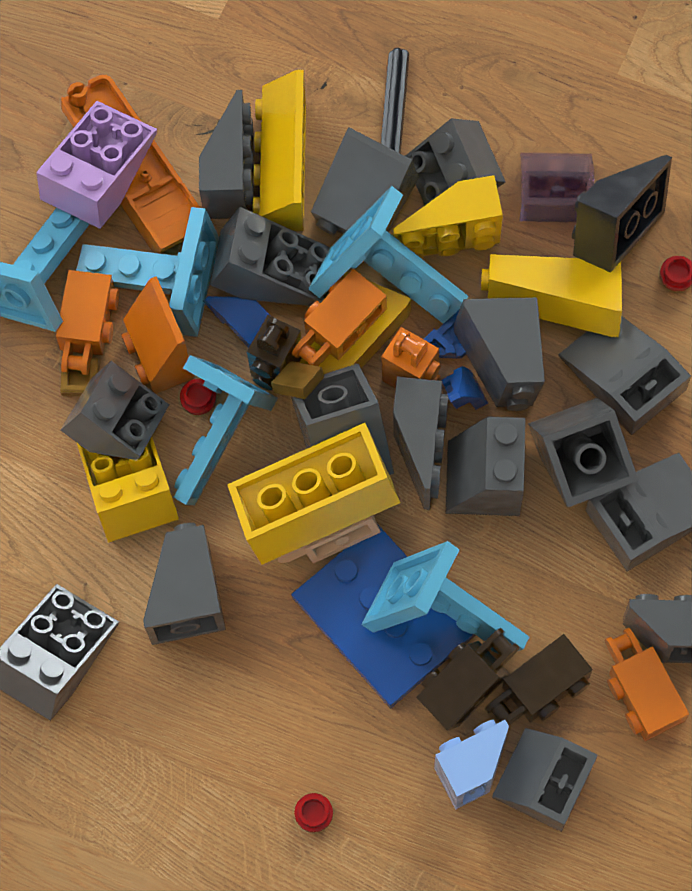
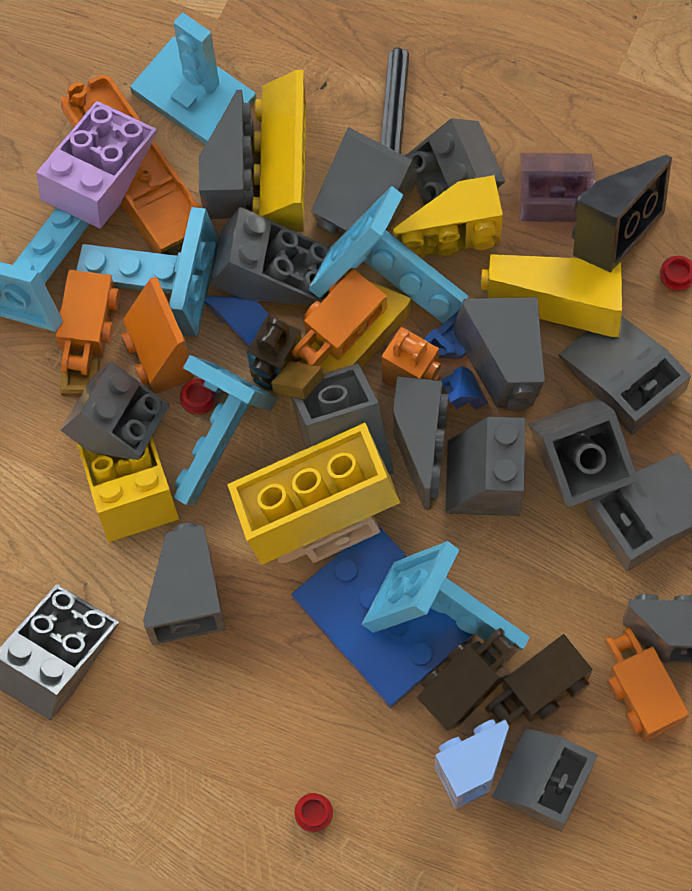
(187, 83): none -> medium azure piece

